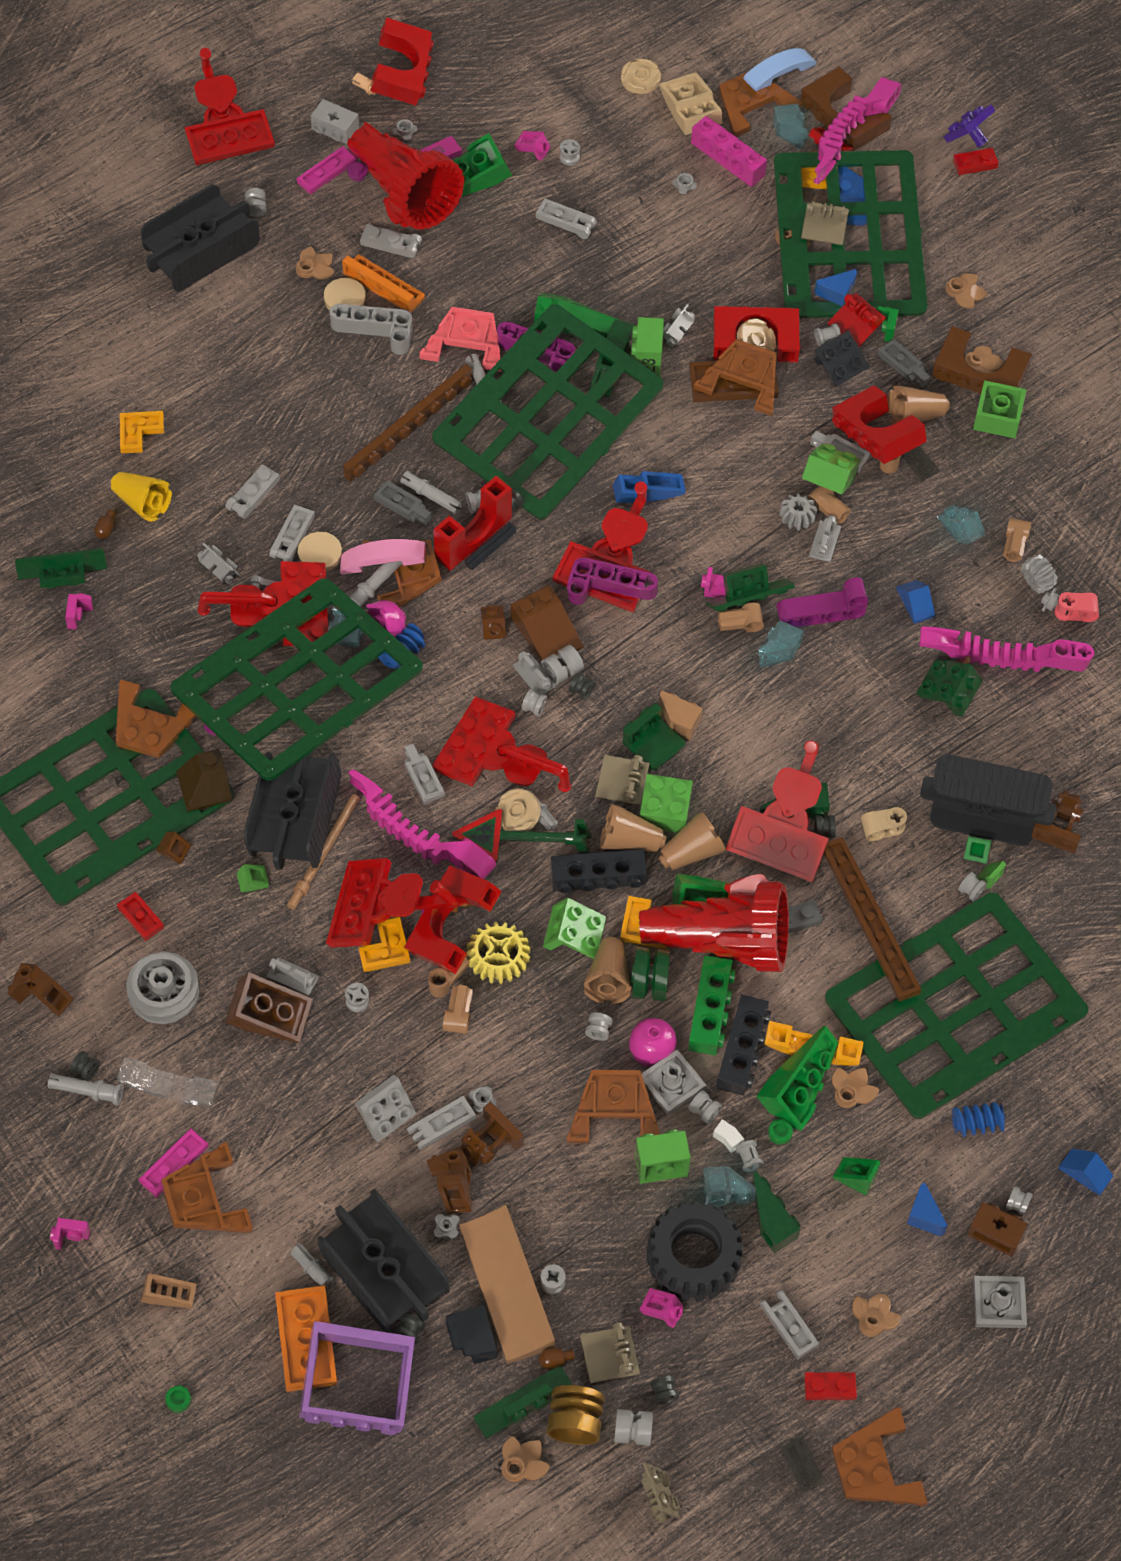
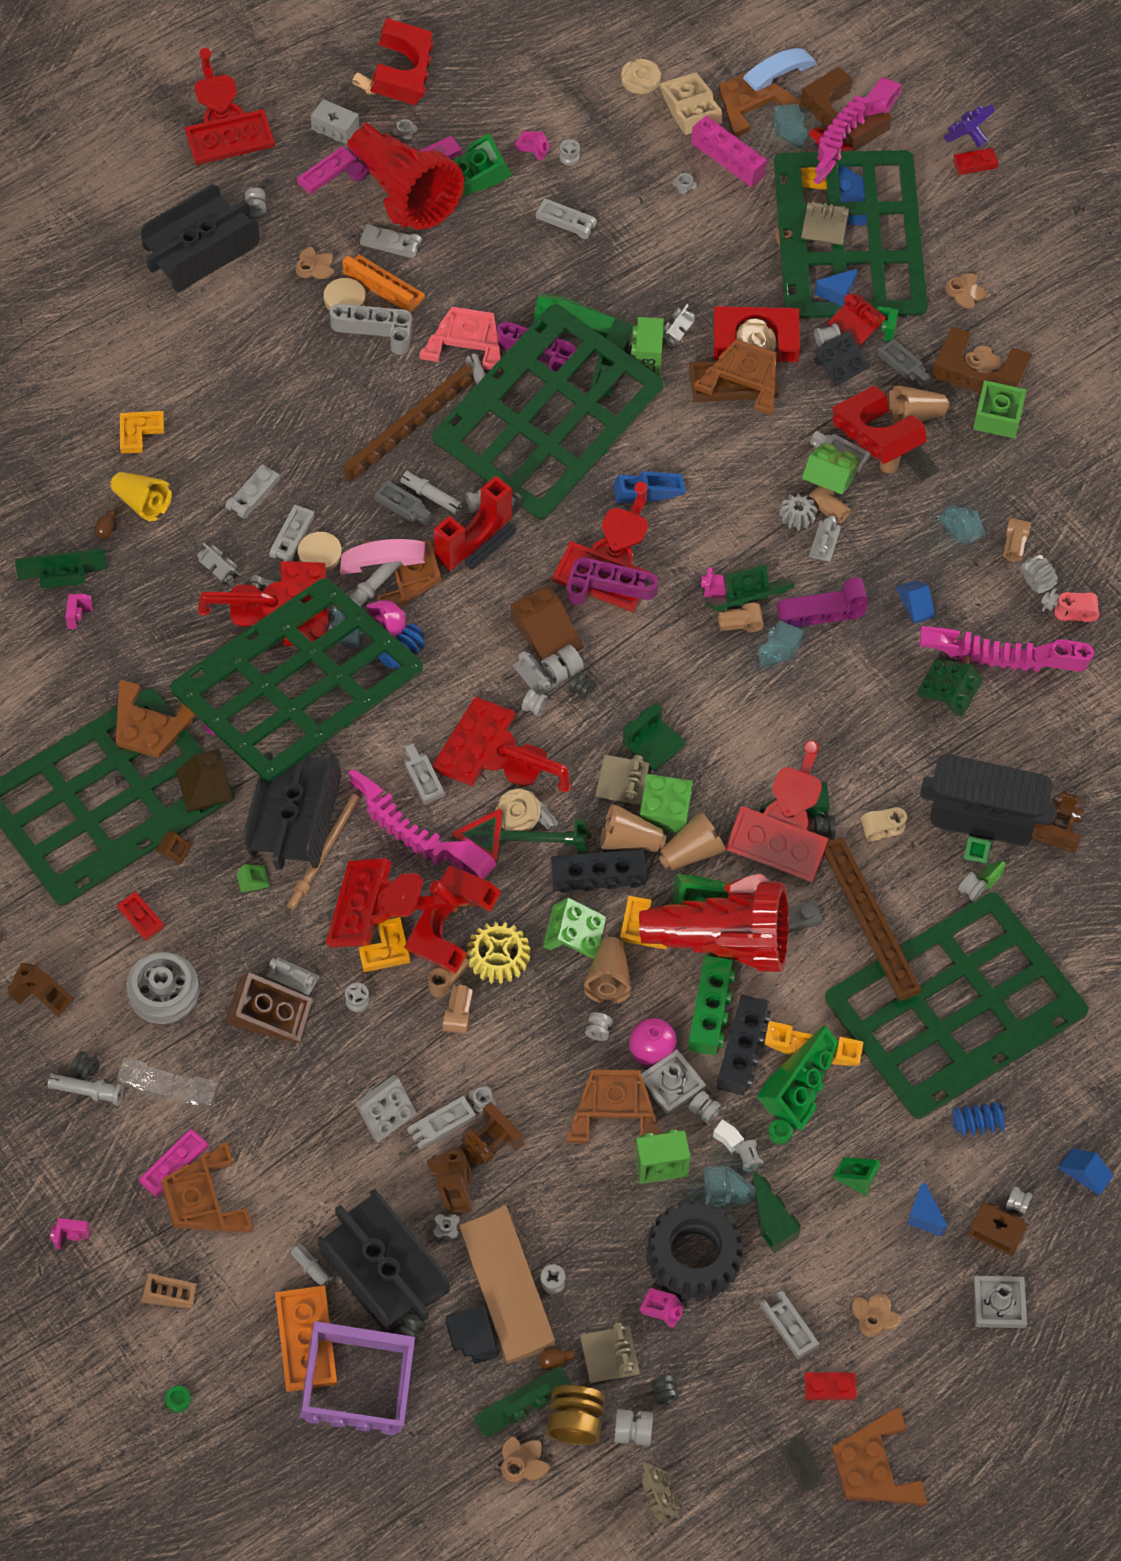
(493, 622): reddish brown bracket -> none
(649, 973): dark green wheel -> none
(680, 715): medium nougat slope -> none
(855, 1085): medium nougat plate -> none

